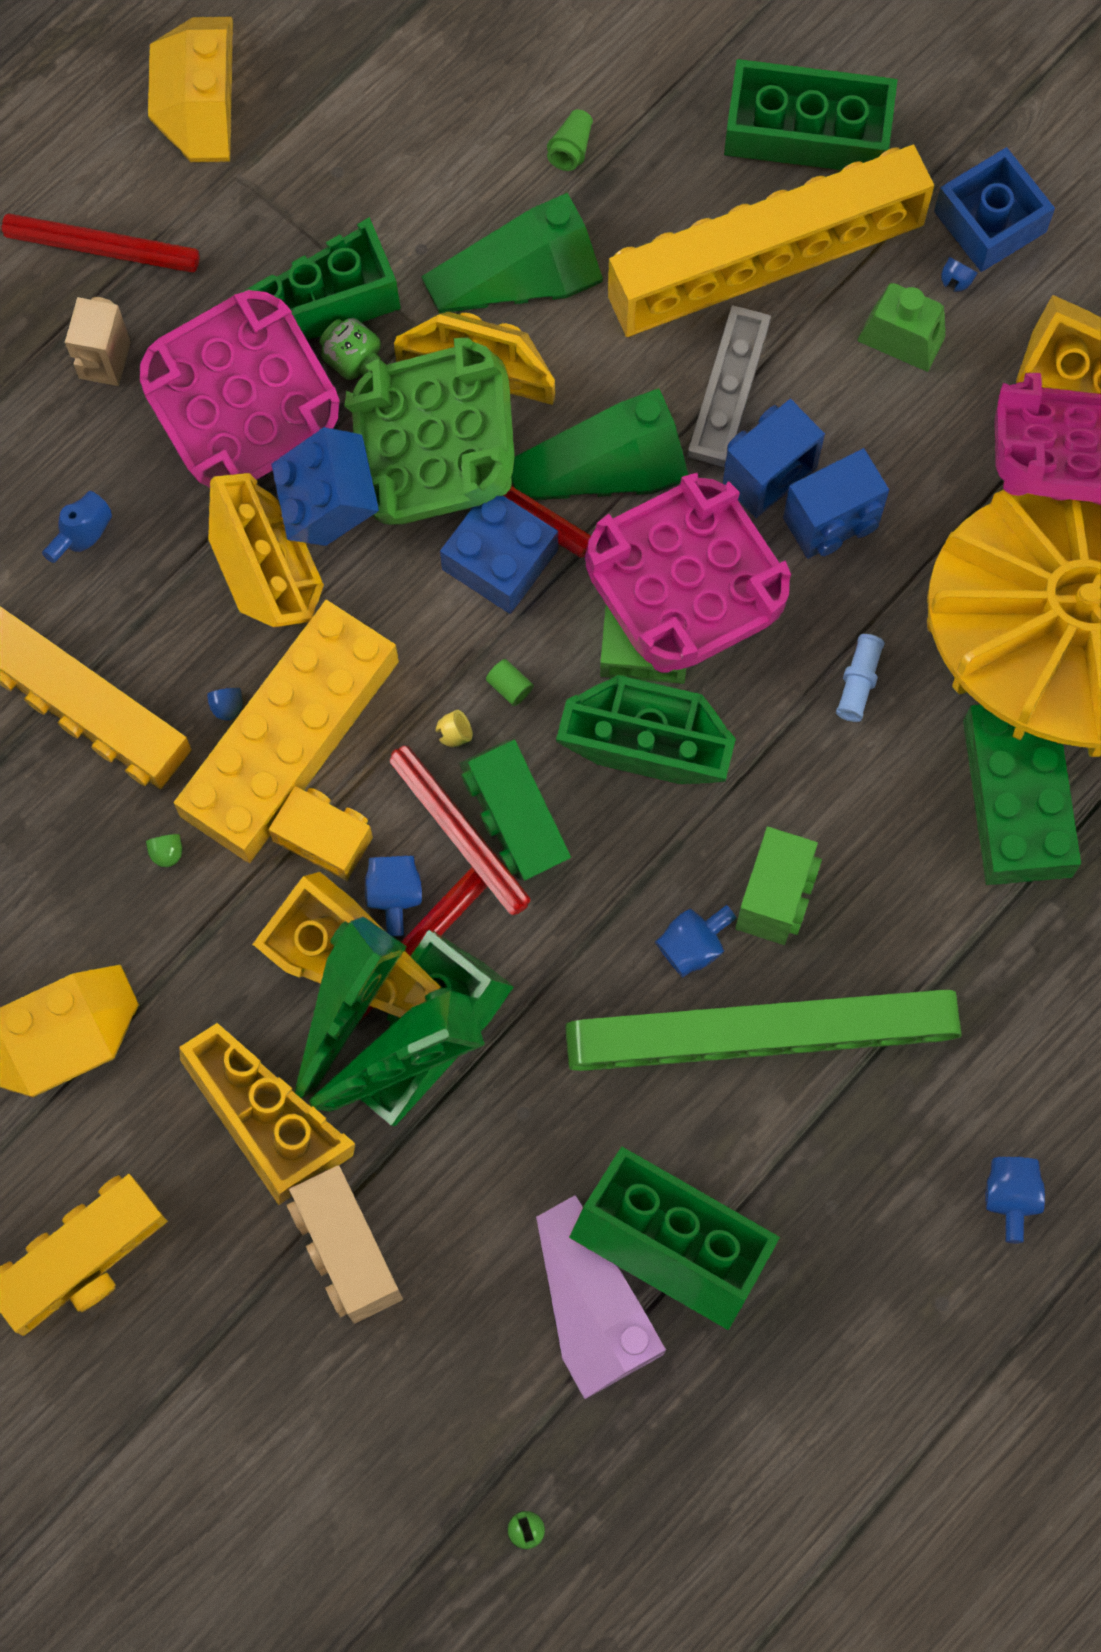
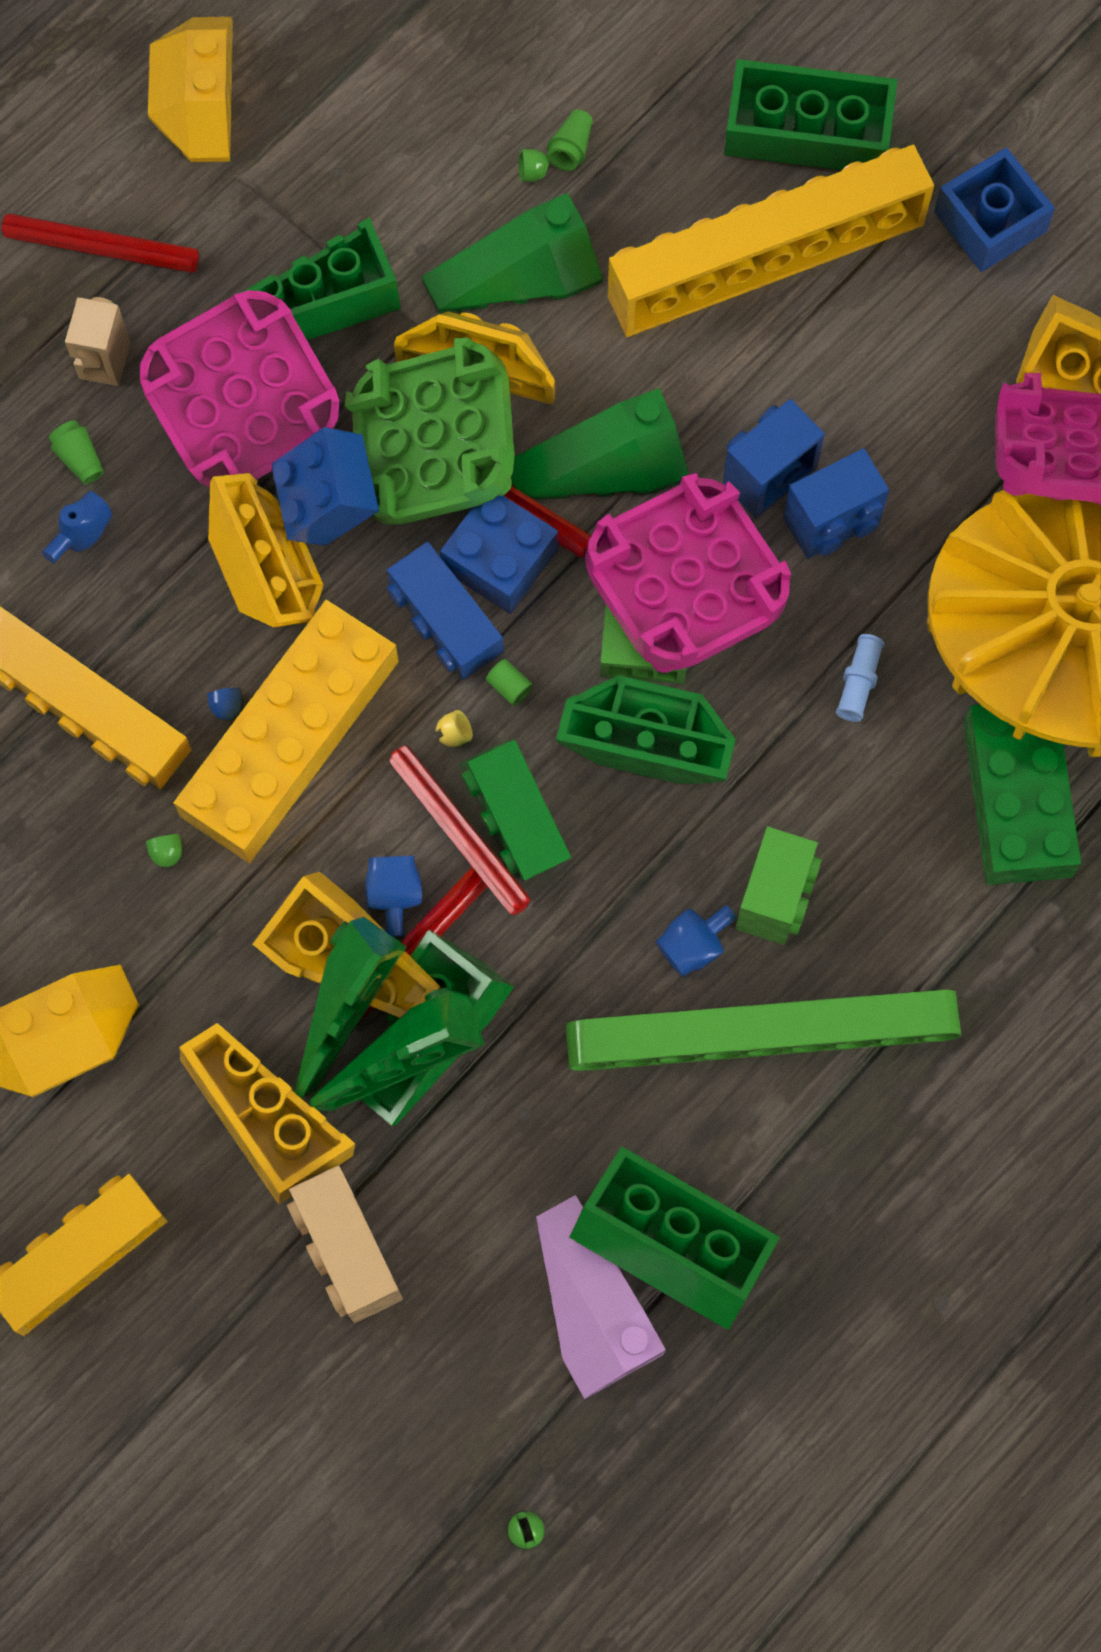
(76, 451): none -> bright green cone
(93, 1292): yellow tile -> none
(321, 831): yellow brick -> none
(349, 347): bright green head -> none
(444, 611): none -> blue brick
(532, 165): none -> bright green hinge
(729, 385): light grey plate -> none
(906, 326): bright green torso -> none
(959, 272): blue hinge -> none
(1015, 1191): blue piece -> none

